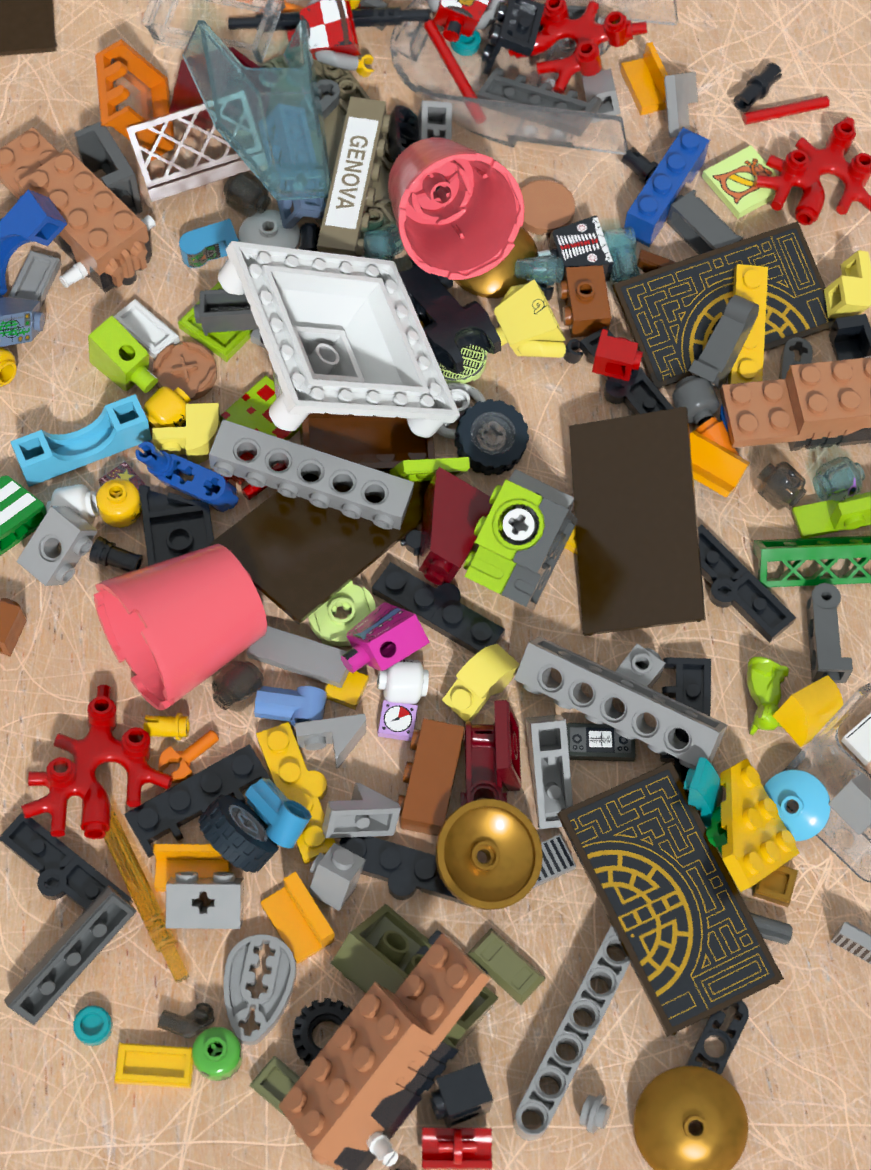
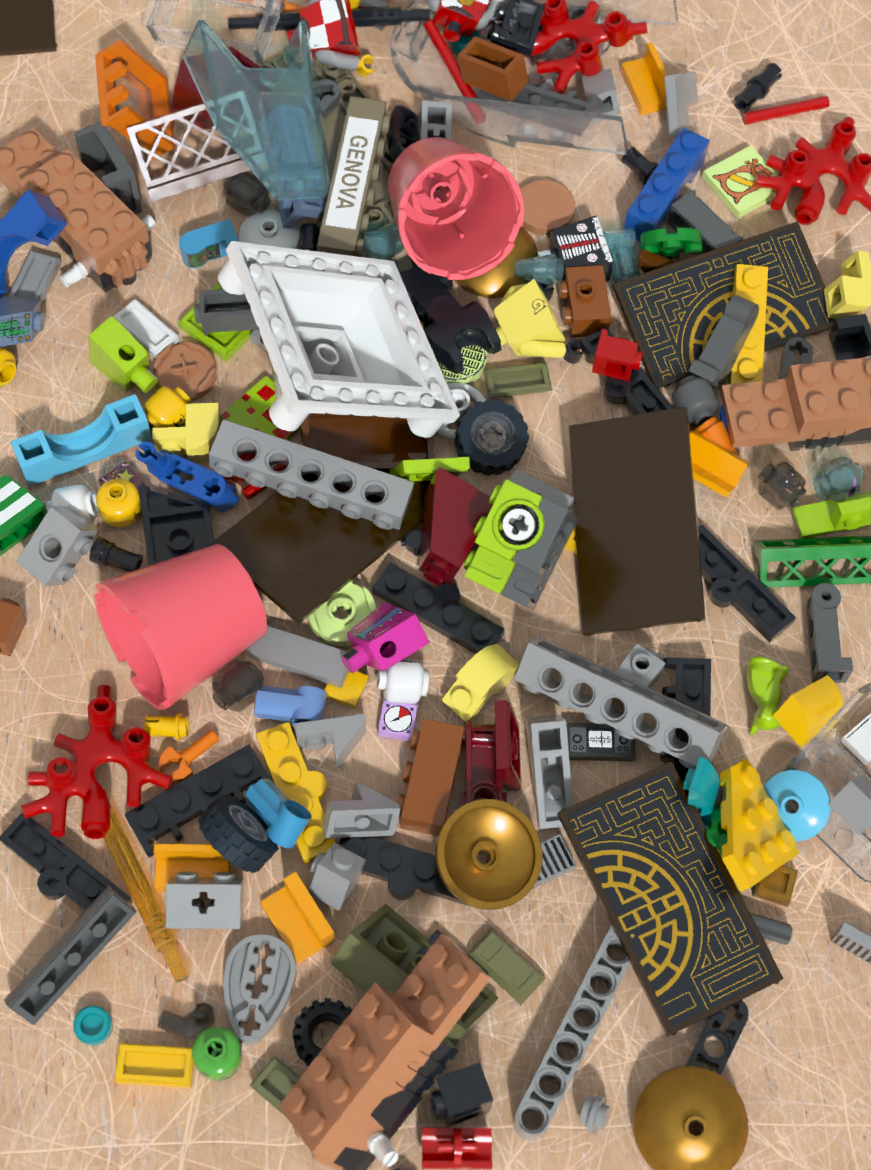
(493, 68): none -> dark orange brick
(517, 380): none -> olive tile
(672, 243): none -> green plate

